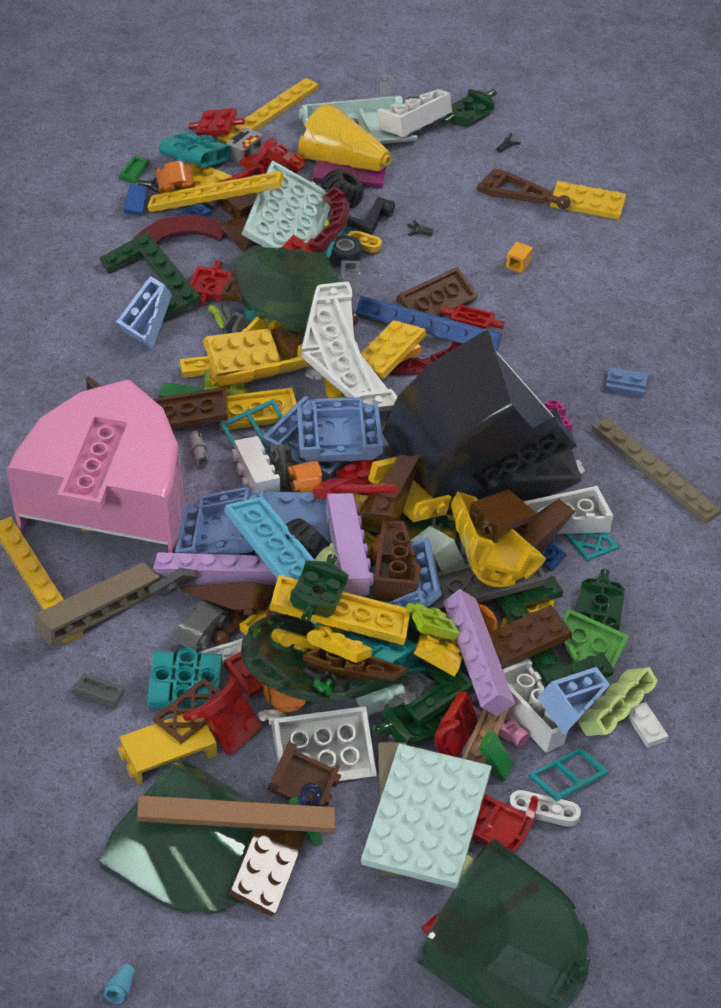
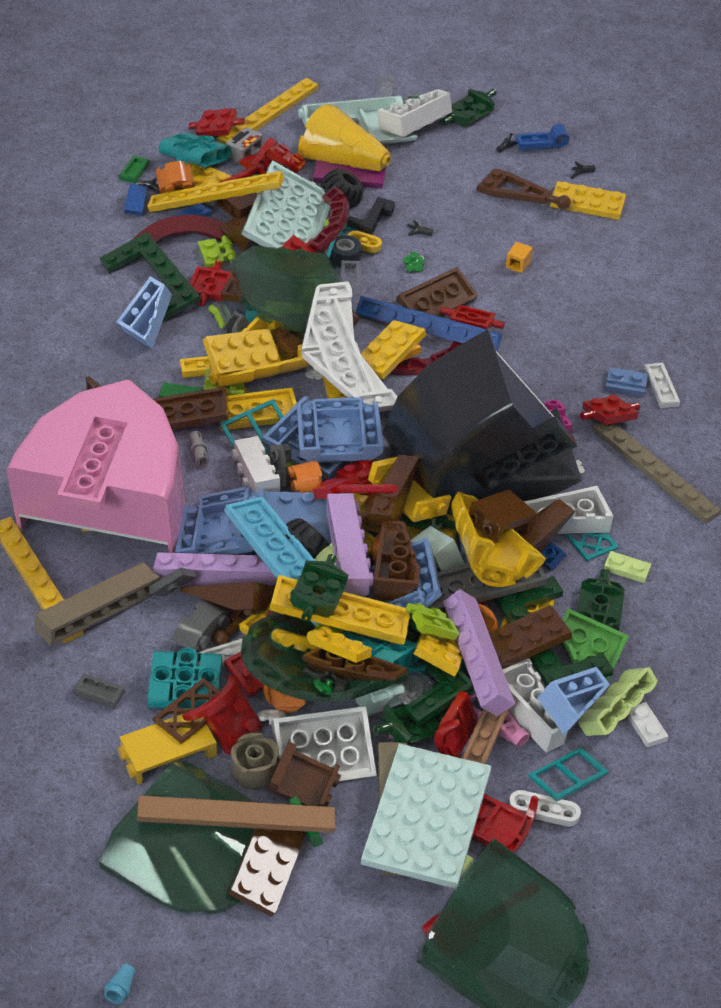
(211, 251): none -> lime plate
(254, 760): none -> dark tan brick
(305, 790): clear blue bush -> none
(414, 262): none -> green plant
(496, 755): green tile -> none
(555, 138): none -> blue plate
(582, 169): none -> black bar
(609, 410): none -> red plate
(627, 567): none -> yellowish green plate
(662, 385): none -> white tile

